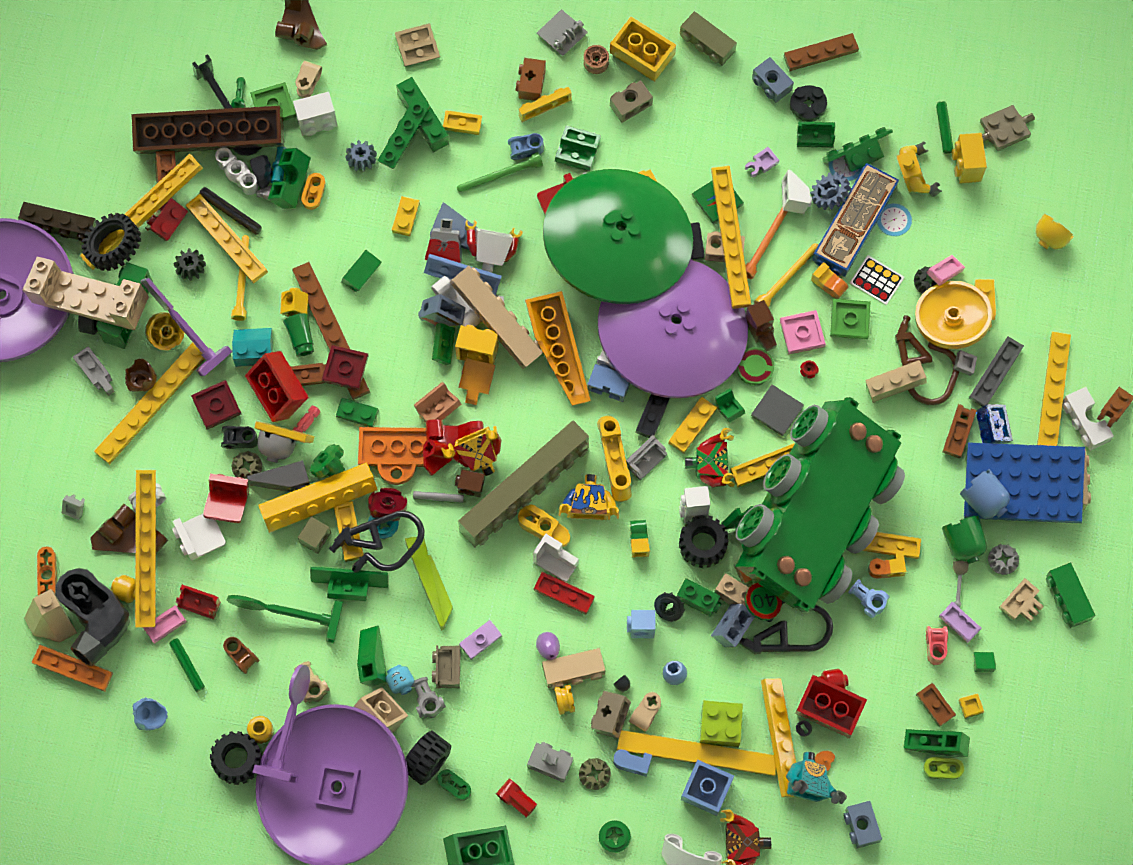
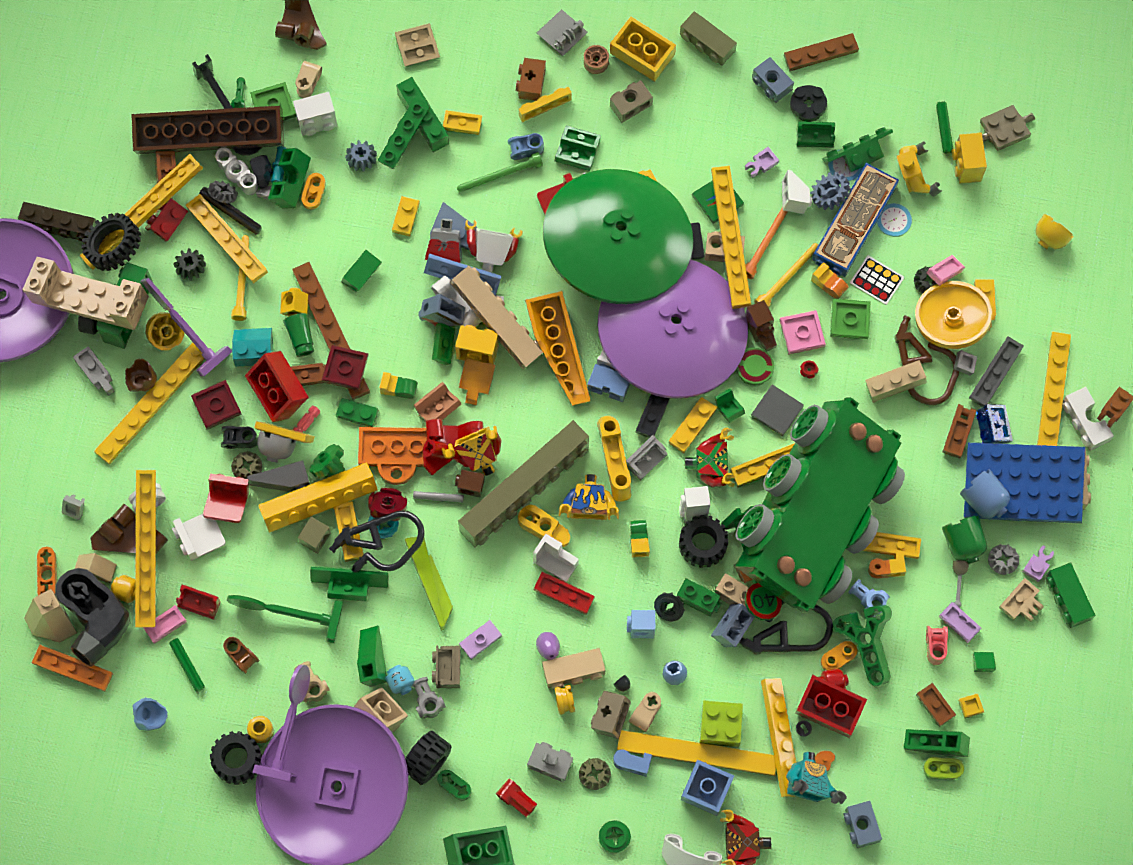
(99, 566): none -> tan slope
(229, 194): none -> dark grey gear
(398, 386): none -> leg
(839, 655): none -> light orange plate
(857, 633): none -> green beam
(1037, 565): none -> lavender plate

